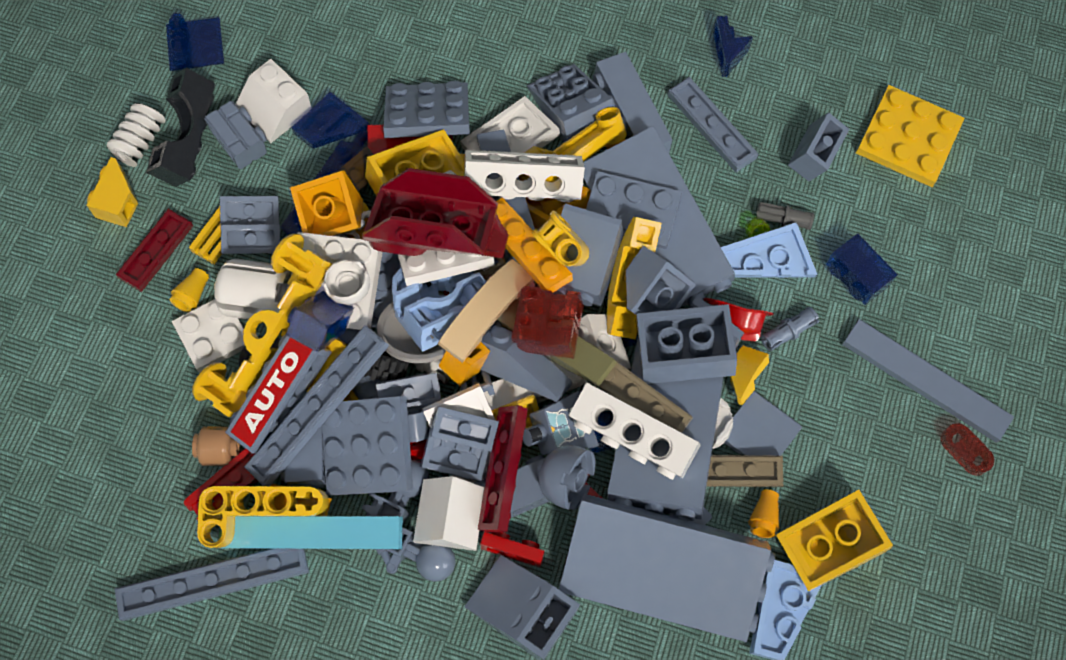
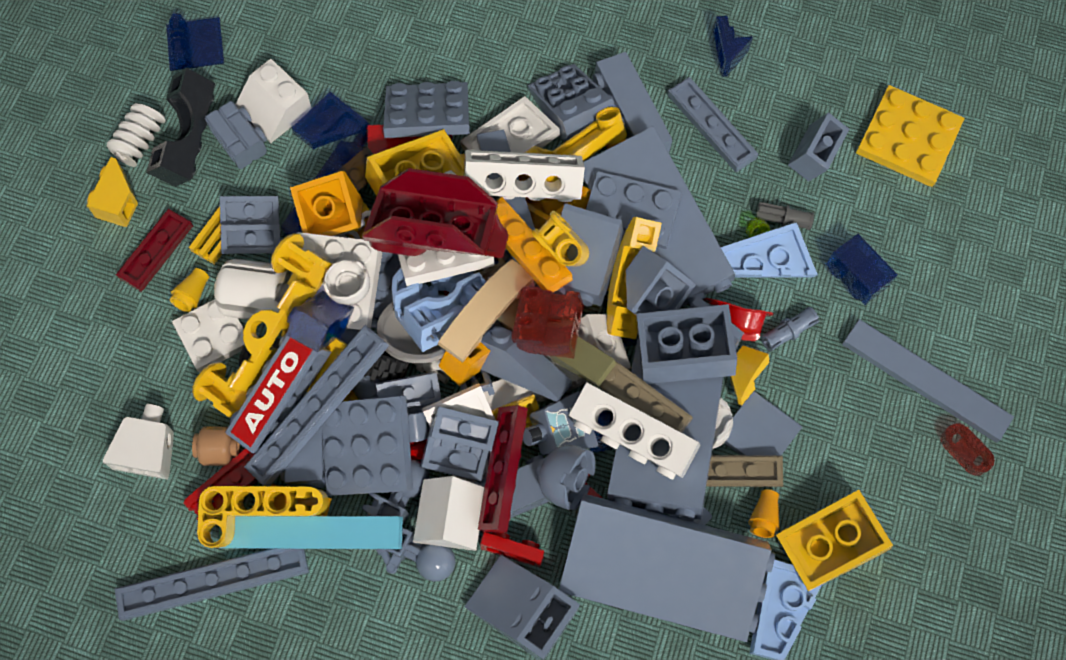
(142, 445): none -> white torso

